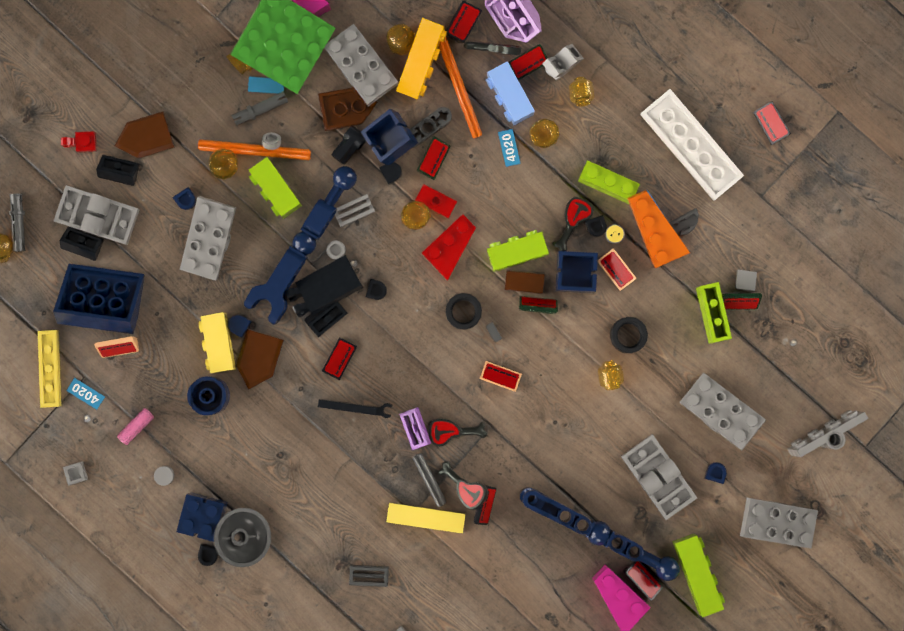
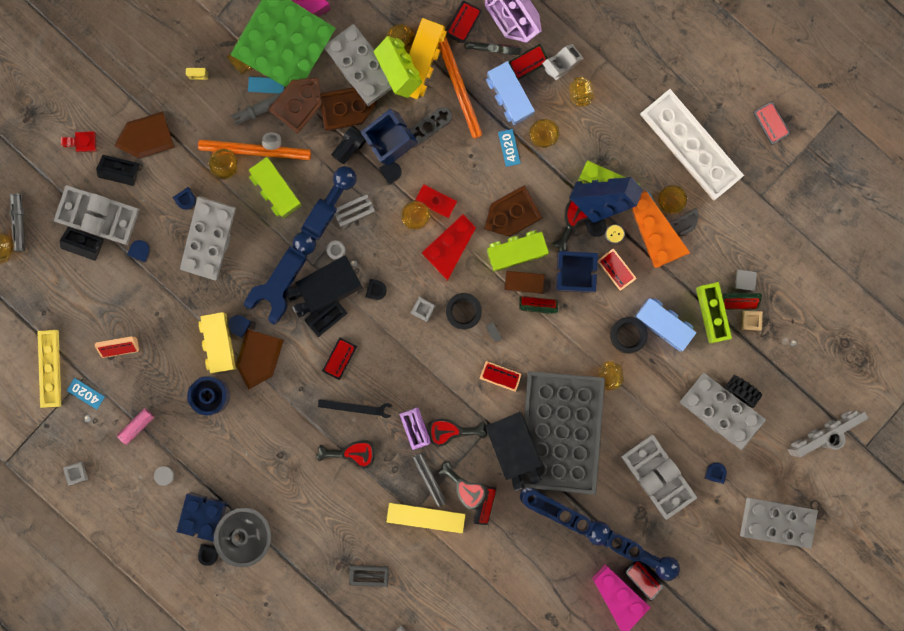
(99, 299): dark blue slope -> none
(139, 250): none -> dark blue tile
(197, 73): none -> light yellow tile
(297, 103): none -> reddish brown tile
(359, 452): none -> pearl dark grey piece
(397, 66): none -> lime brick
(423, 309): none -> light grey tile
(433, 158): red slope -> none
(512, 213): none -> reddish brown tile
(515, 449): none -> black tile
(566, 430): none -> dark grey plate
(606, 199): none -> dark blue wedge
(666, 324): none -> light blue brick
(672, 199): none -> clear yellow hair
(698, 575): lime brick -> none
(743, 391): none -> black tyre
(751, 320): none -> tan tile

